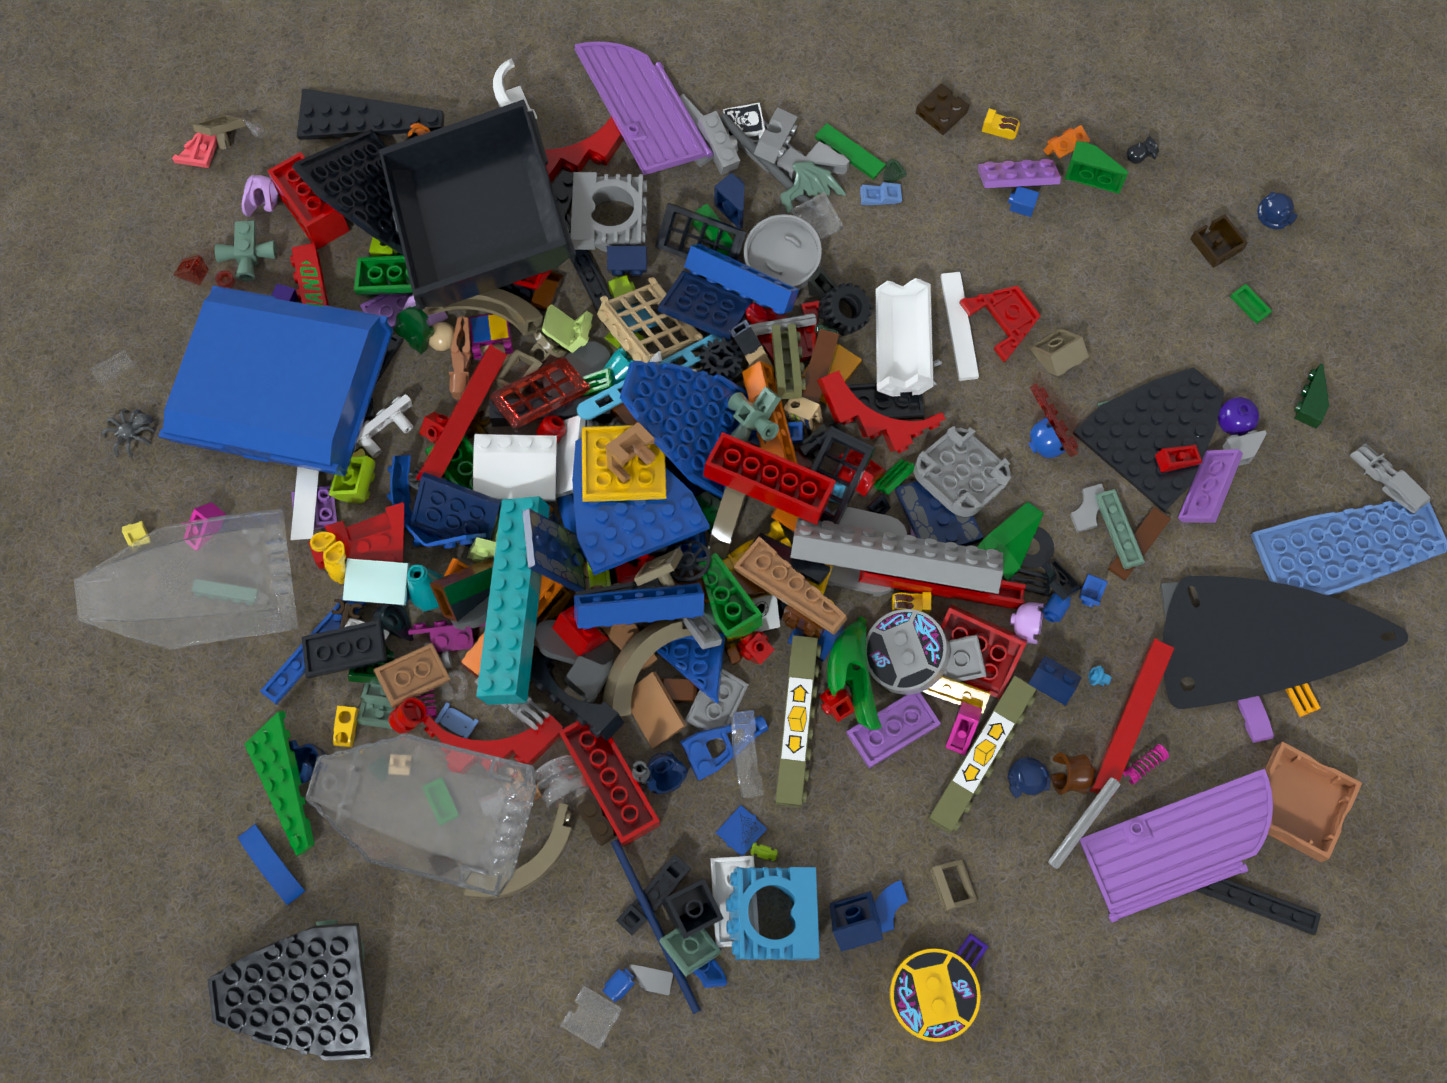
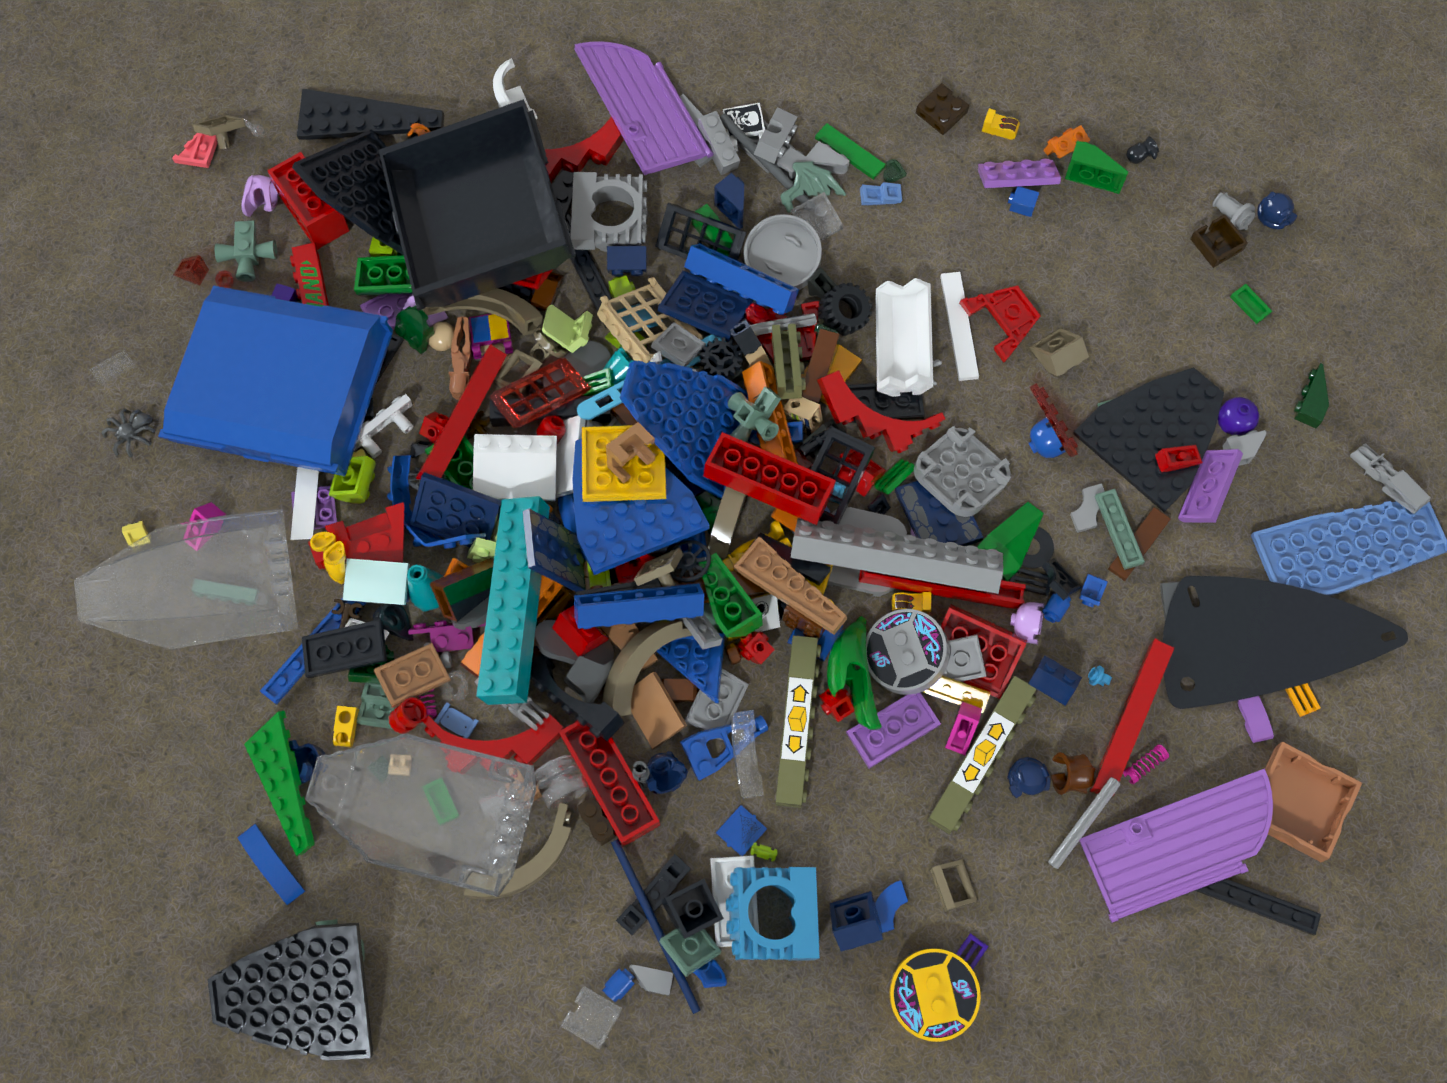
(418, 447): none -> black slope
(678, 345): none -> light grey tile
(1239, 214): none -> light grey piece

